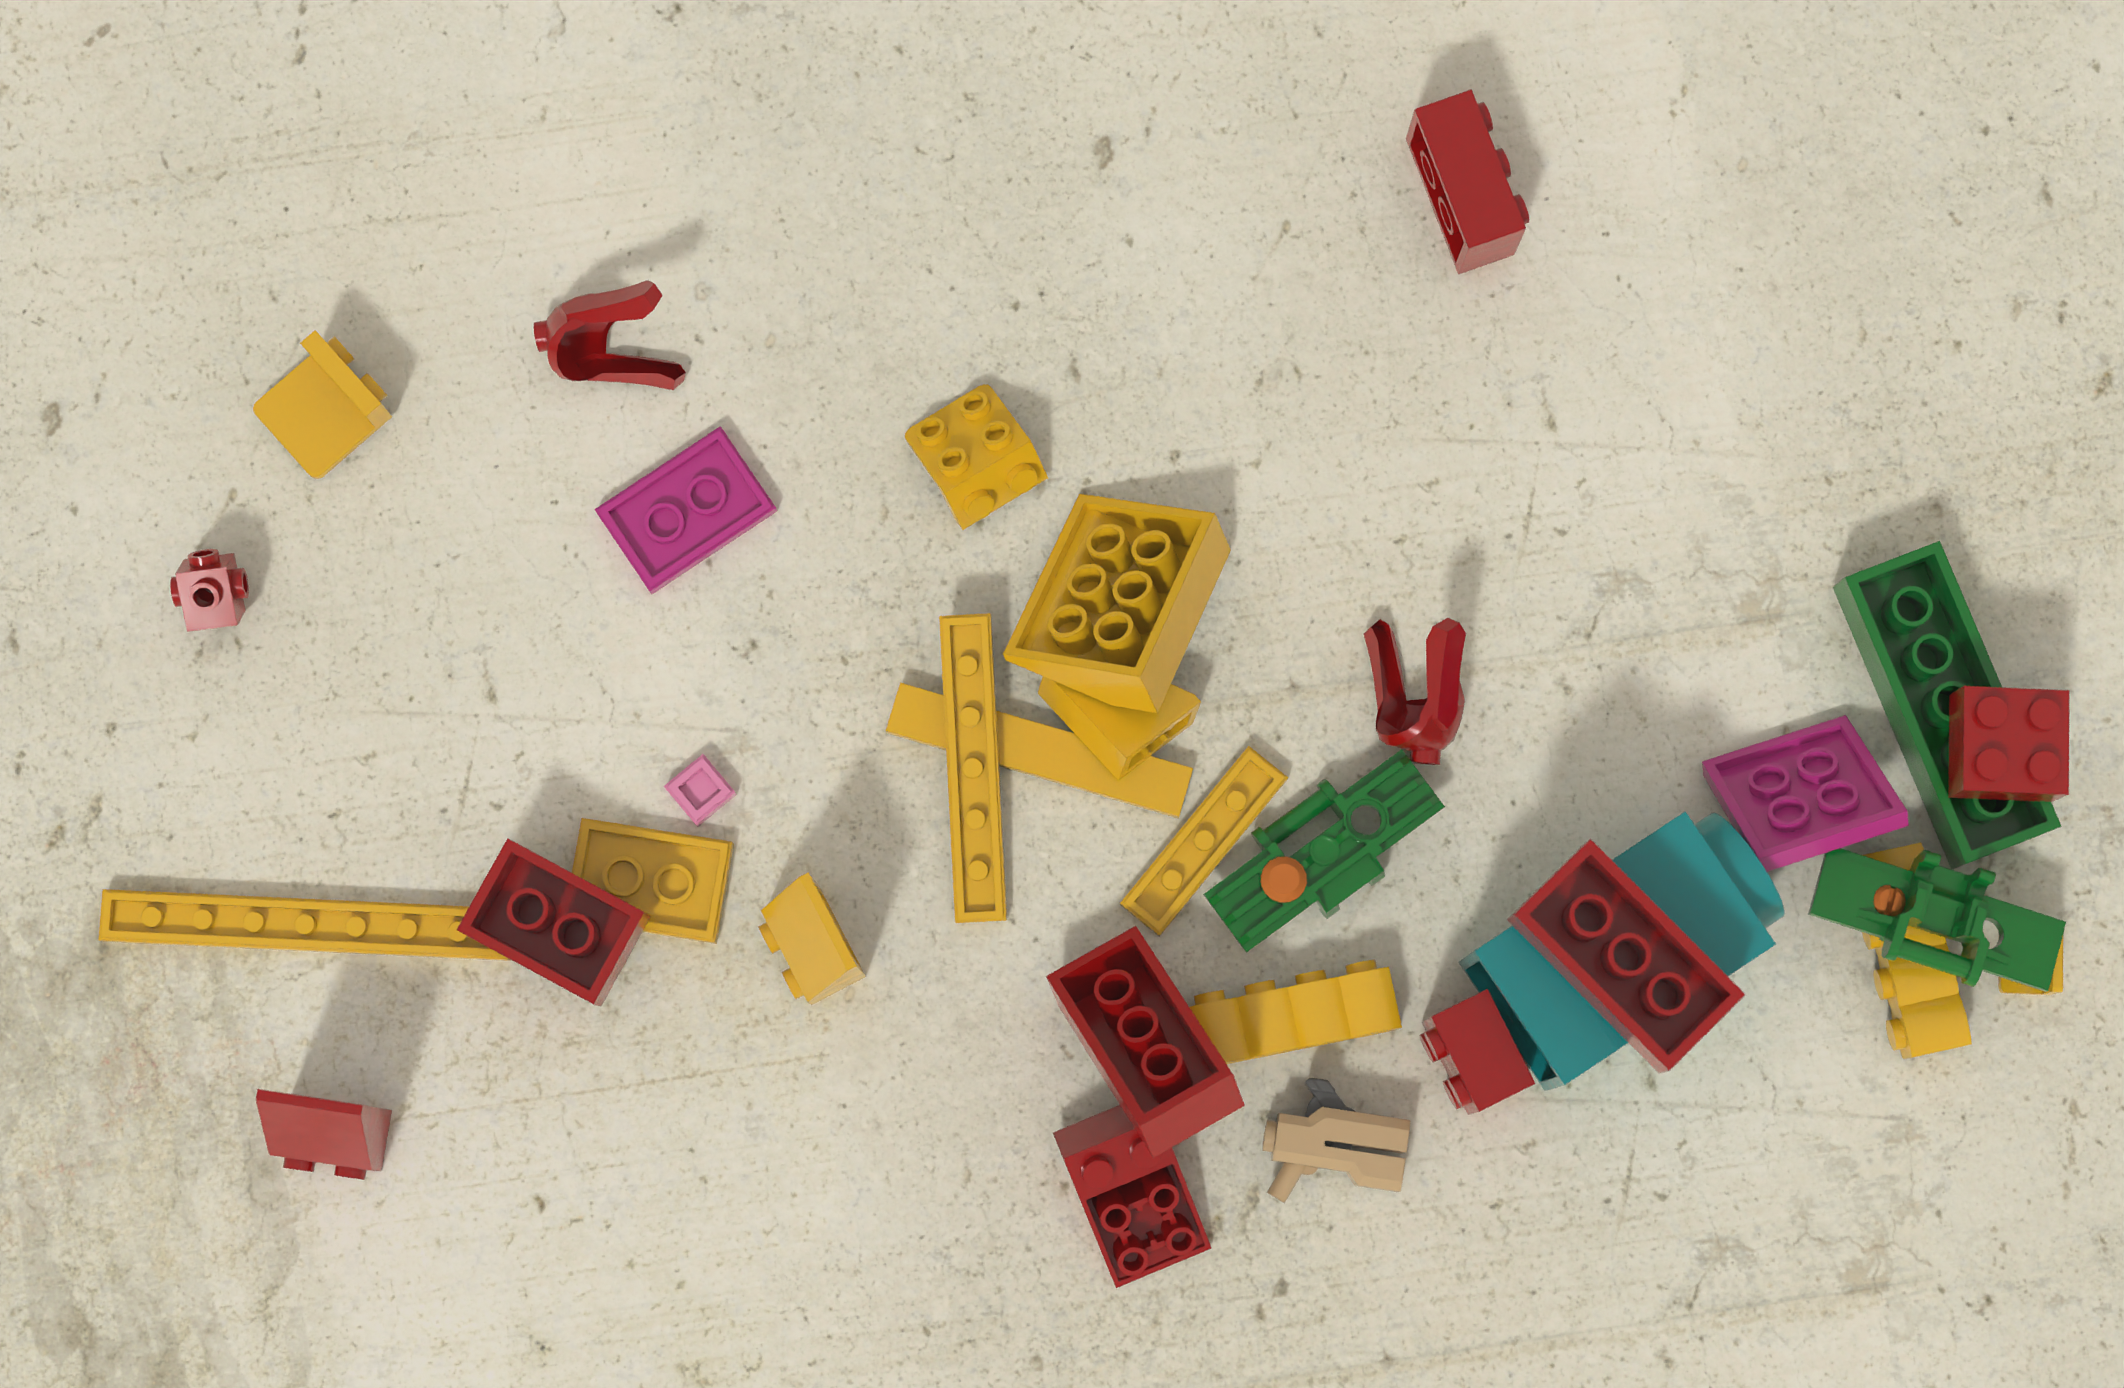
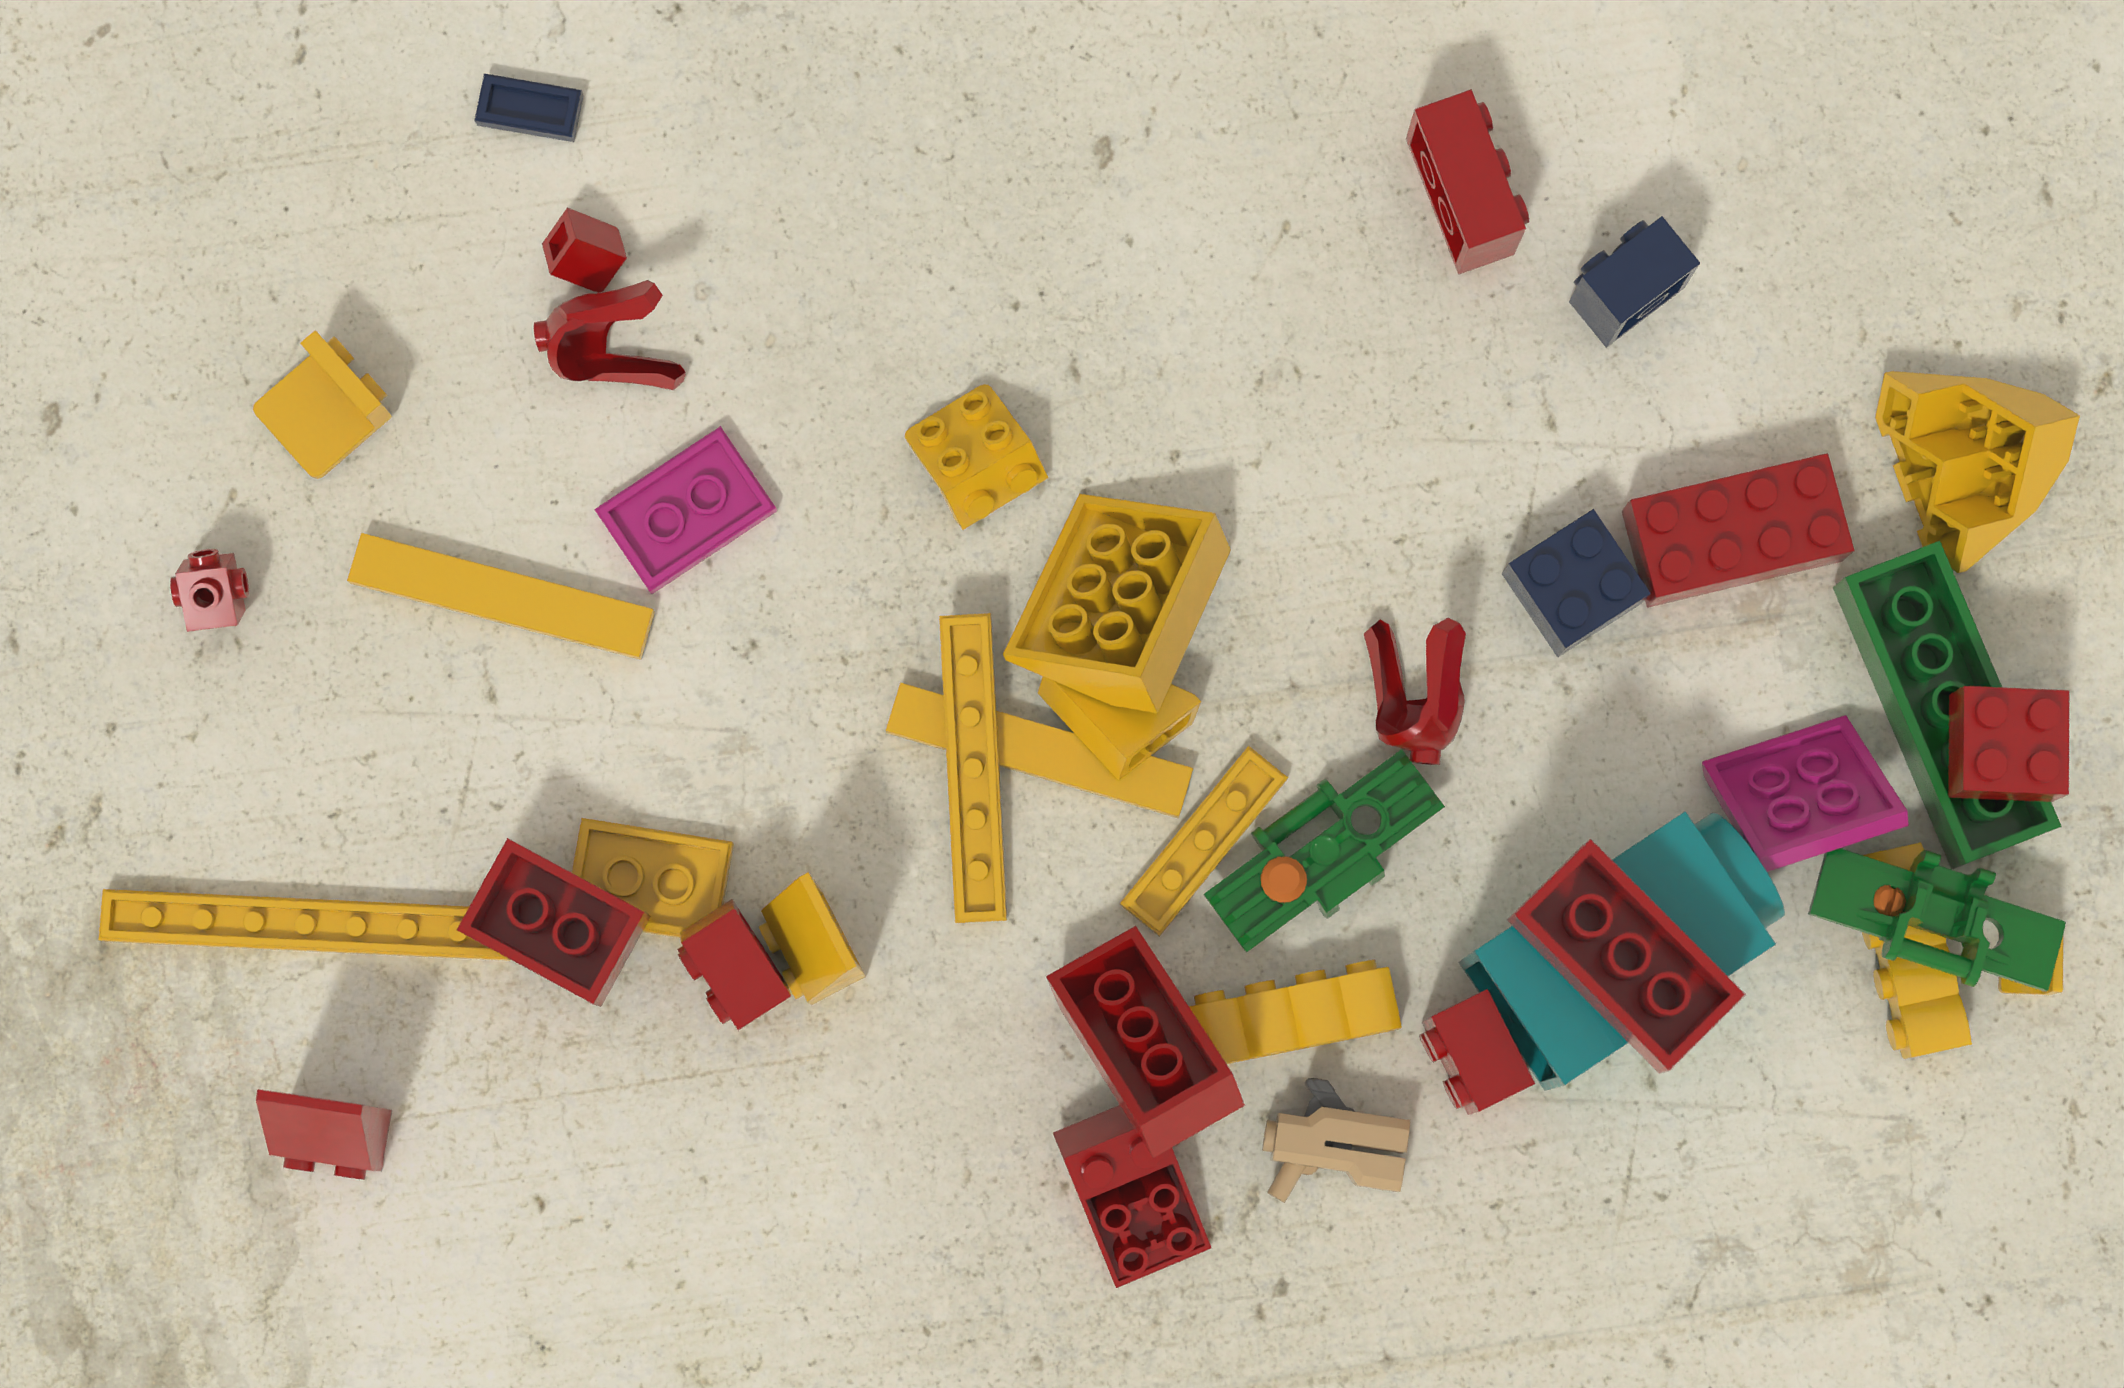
(501, 596): none -> yellow tile
(529, 107): none -> dark blue tile
(584, 250): none -> red panel
(700, 790): bright pink tile -> none
(734, 966): none -> red brick
(1575, 583): none -> dark blue brick
(1632, 281): none -> dark blue brick
(1738, 530): none -> red brick
(1972, 455): none -> yellow brick

